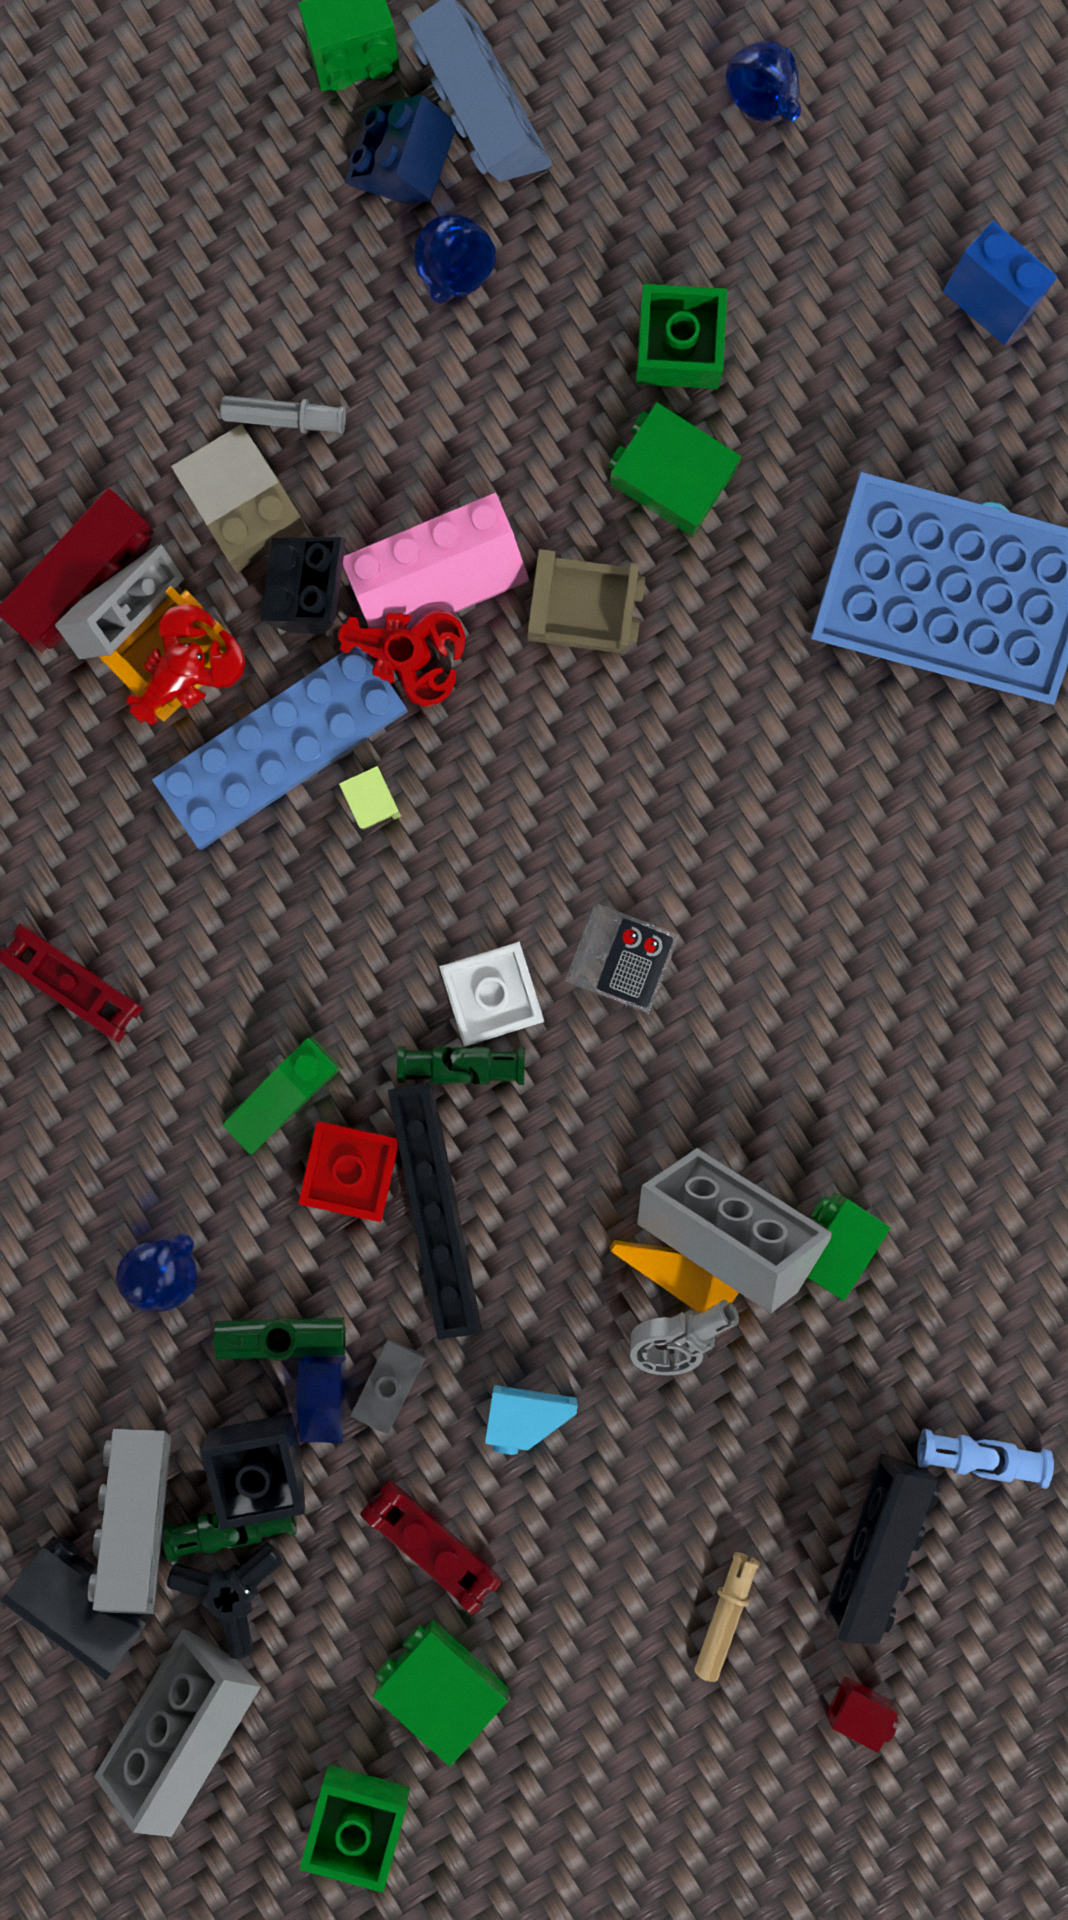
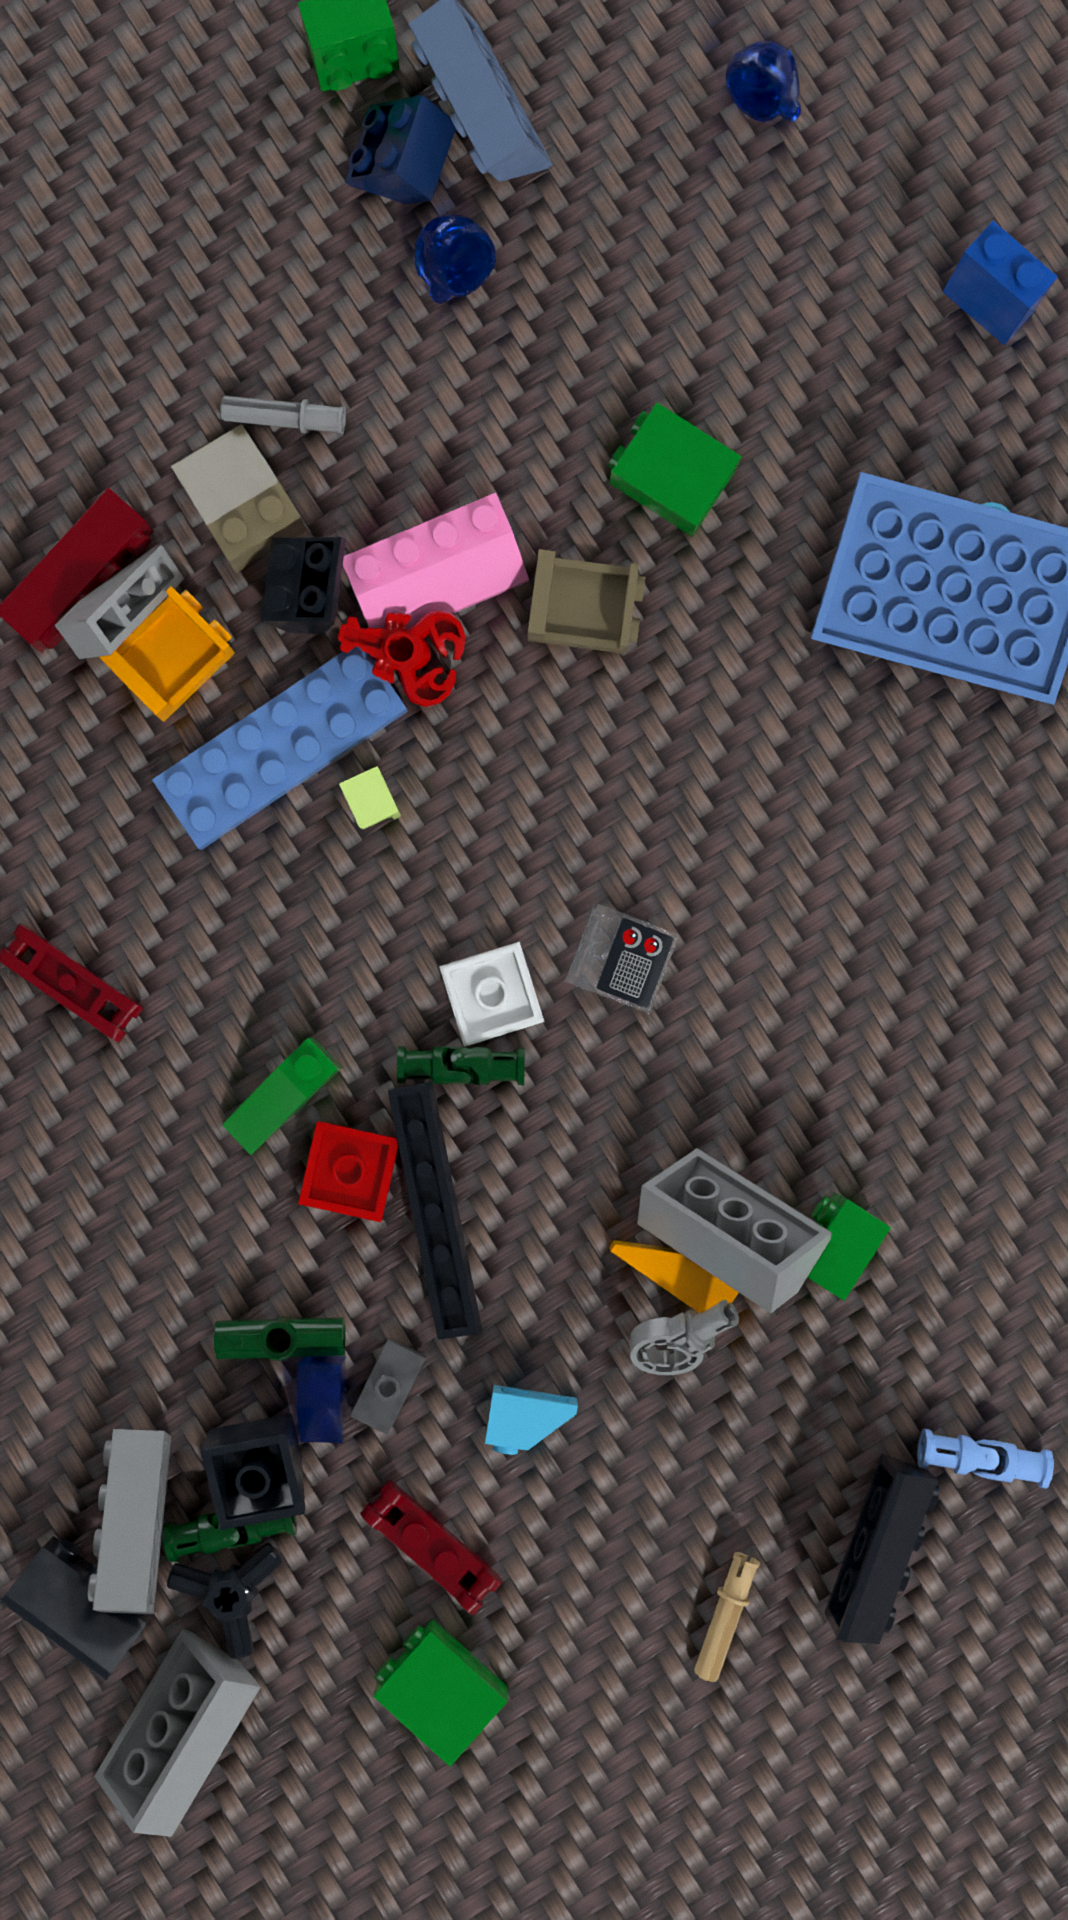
(158, 1274): clear blue piece -> none
(184, 664): red animal -> none
(355, 1828): green brick -> none
(681, 336): green brick -> none
(862, 1715): dark red brick -> none

